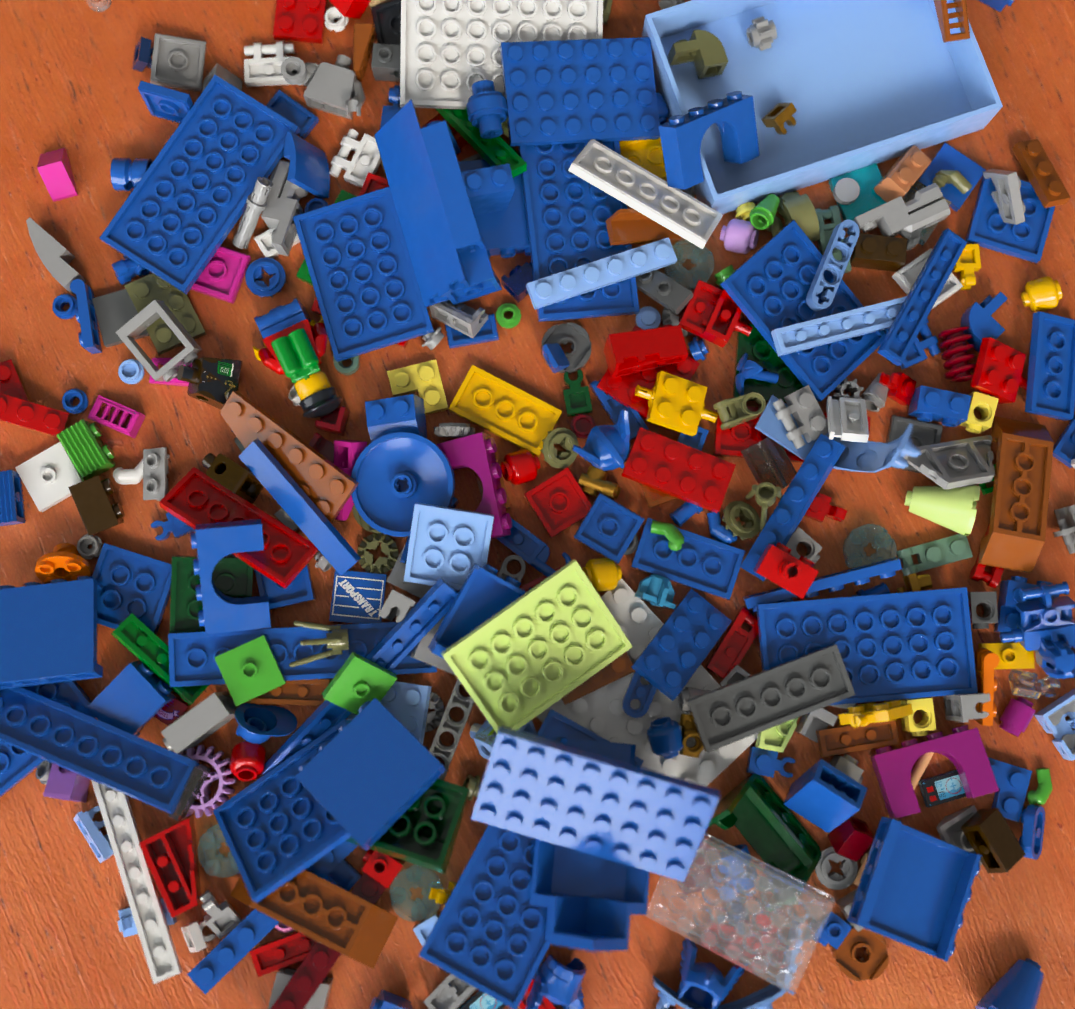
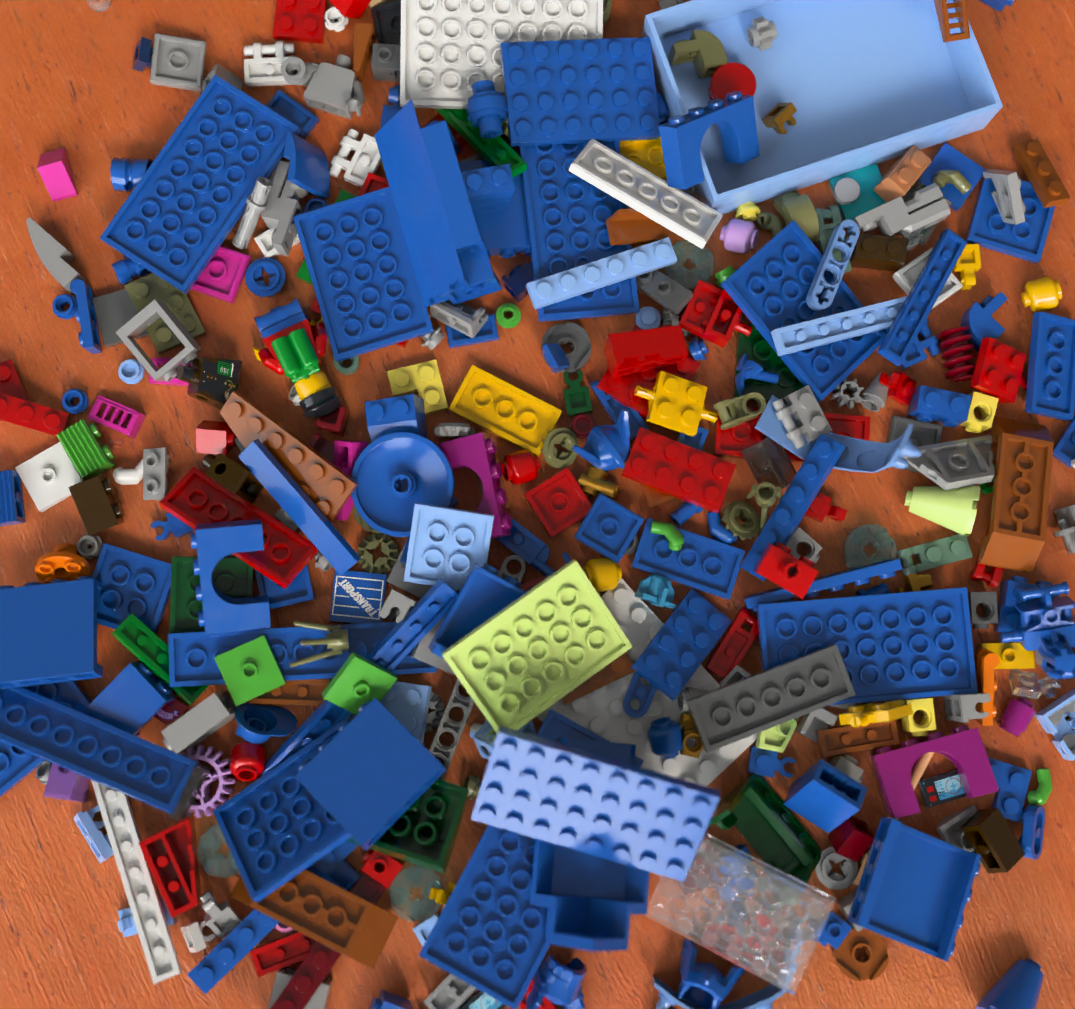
(165, 102): blue plate -> none
(214, 437): none -> brick
(731, 78): none -> red head
(764, 213): bright green cone -> none
(847, 419): white plate -> none

